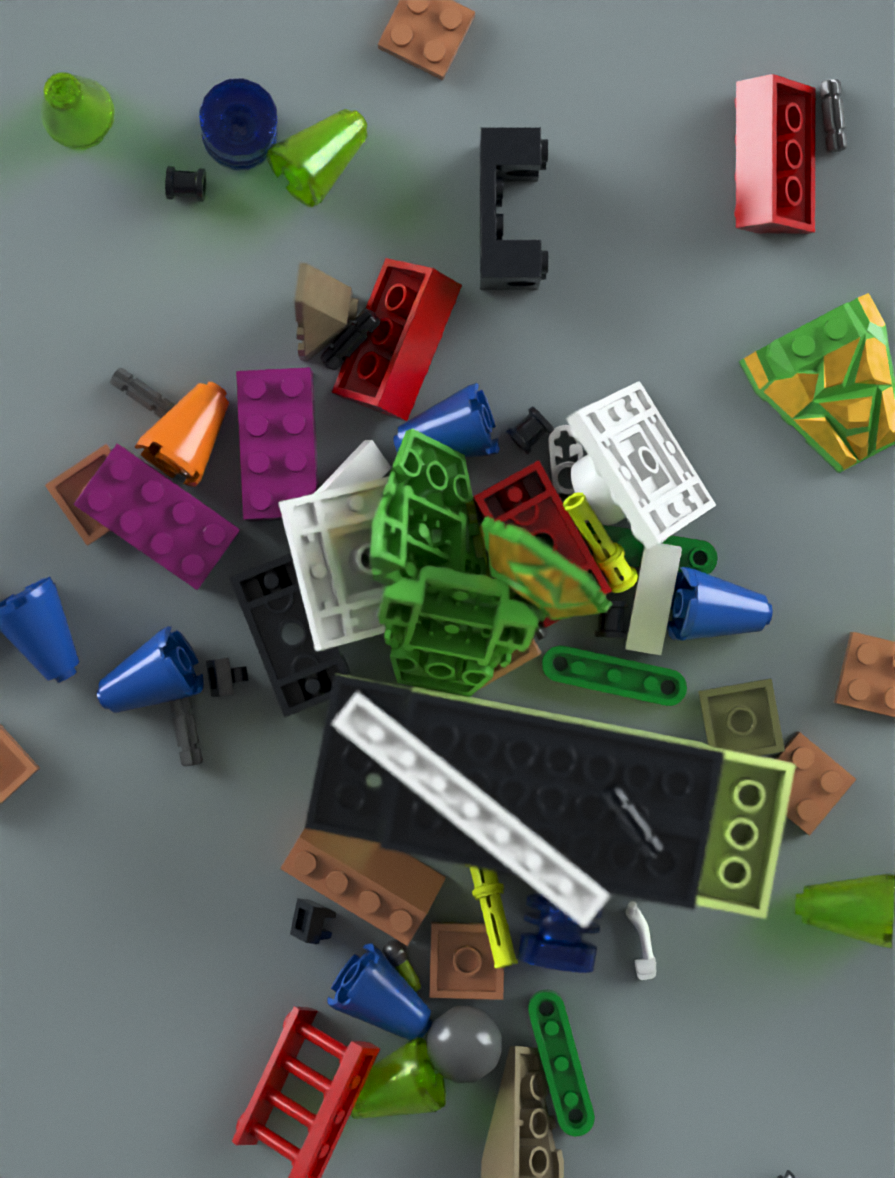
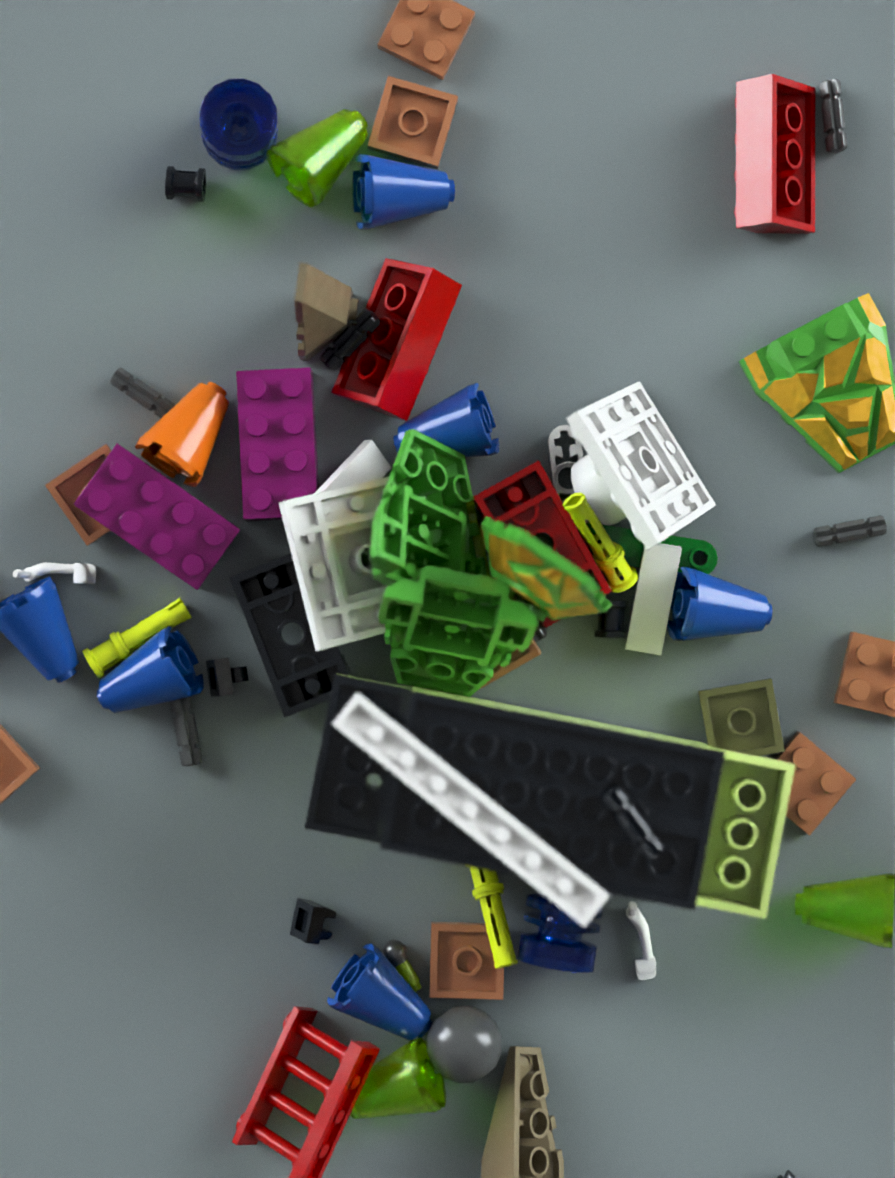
(76, 110): clear neon green cone -> none
(82, 572): none -> white piece
(123, 644): none -> neon yellow pin
(371, 882): nougat slope -> none
(397, 191): none -> blue cone
(412, 122): none -> nougat plate
(508, 156): black plate -> none
(530, 430): black bush -> none
(561, 1063): green plate -> none
(614, 675): green plate -> none
(849, 531): none -> dark grey axle

